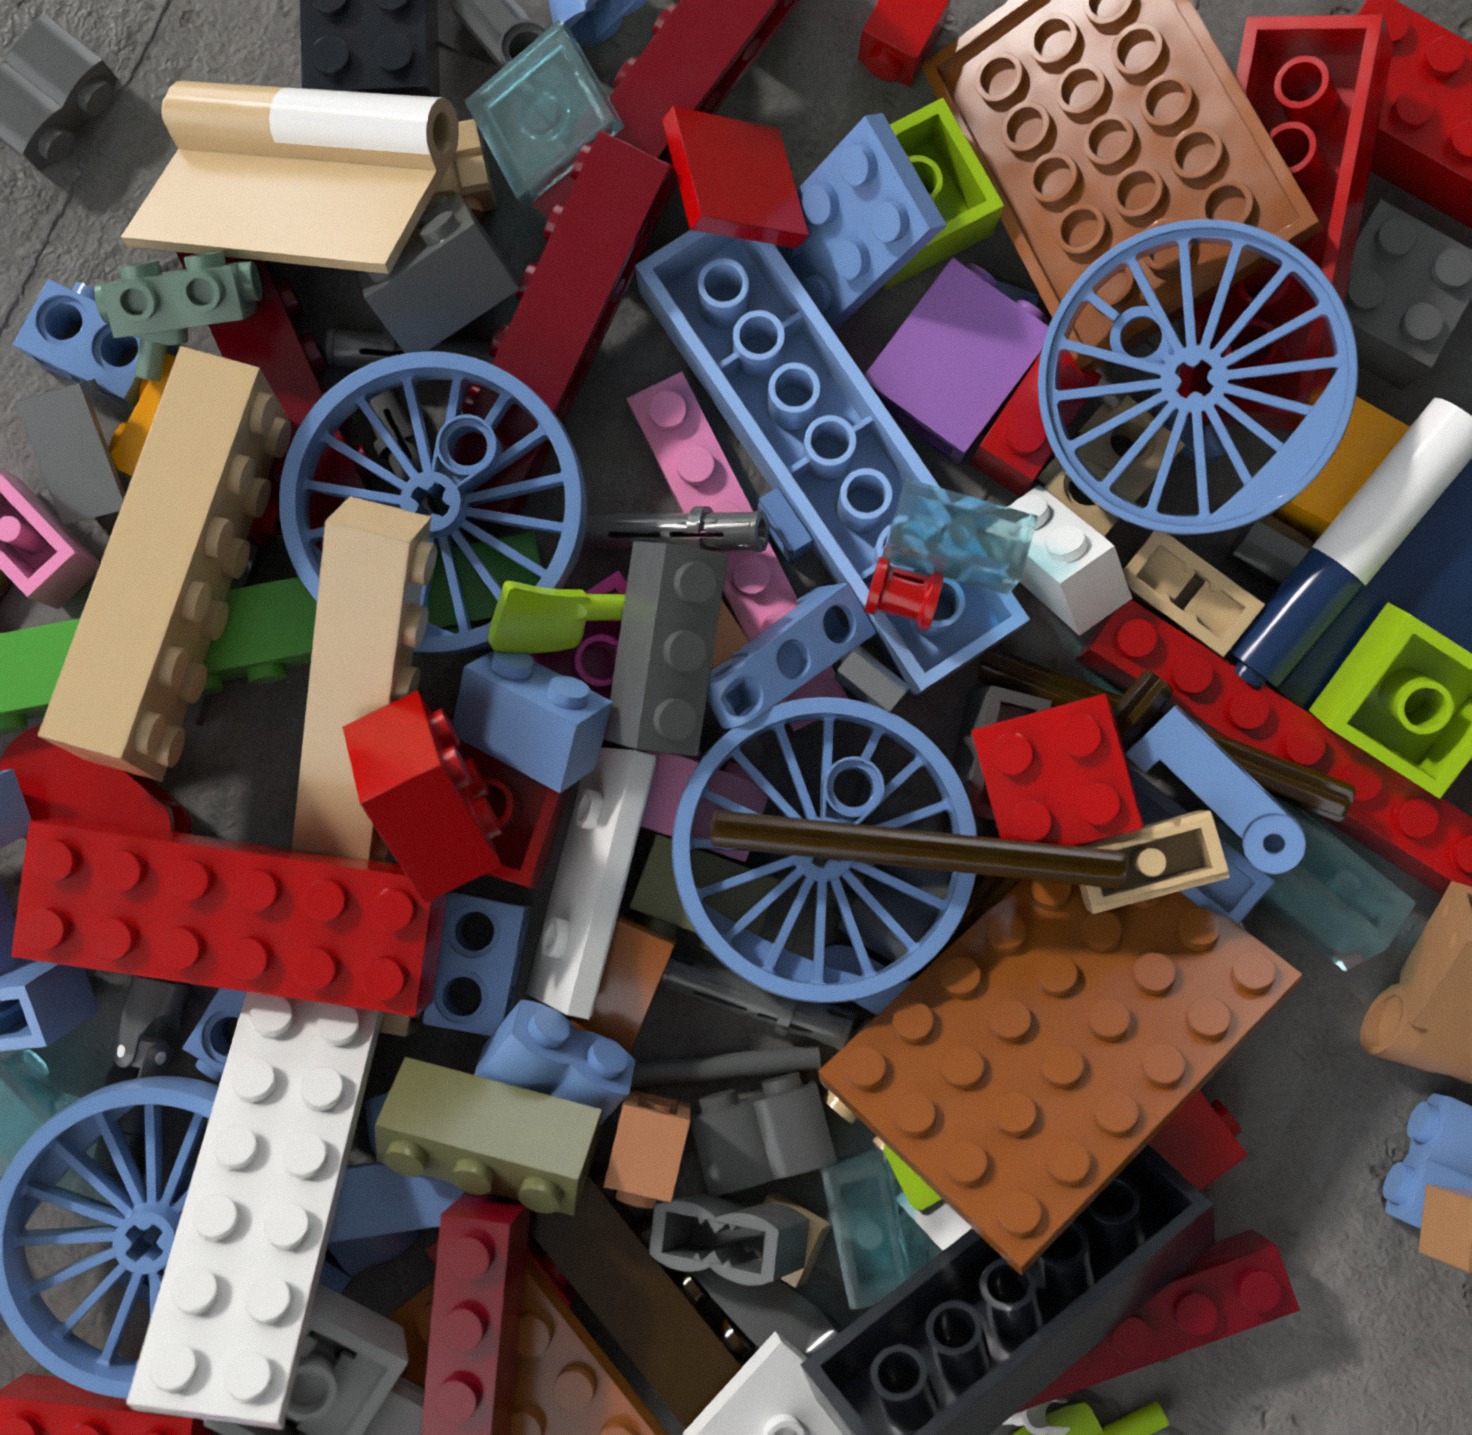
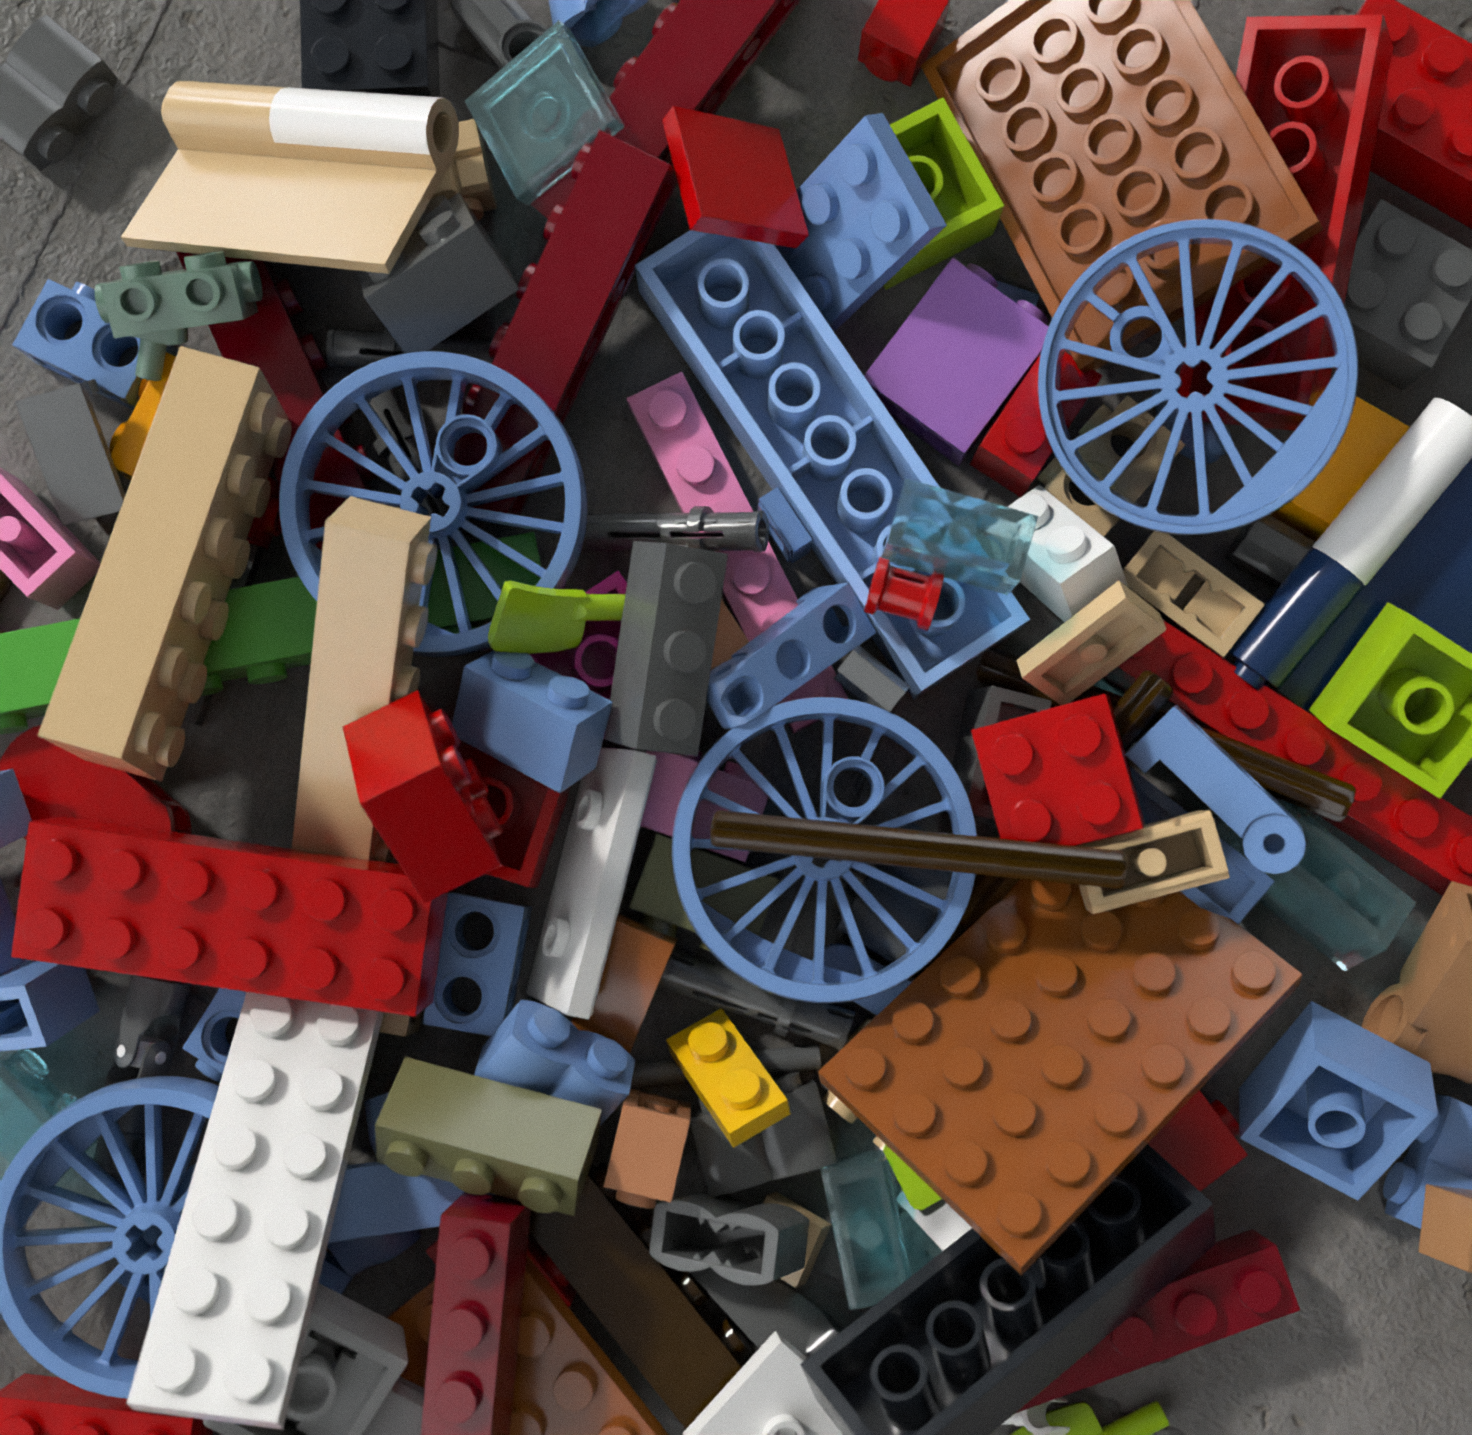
(728, 1077): none -> yellow plate
(1091, 644): none -> tan plate
(1336, 1101): none -> medium blue brick

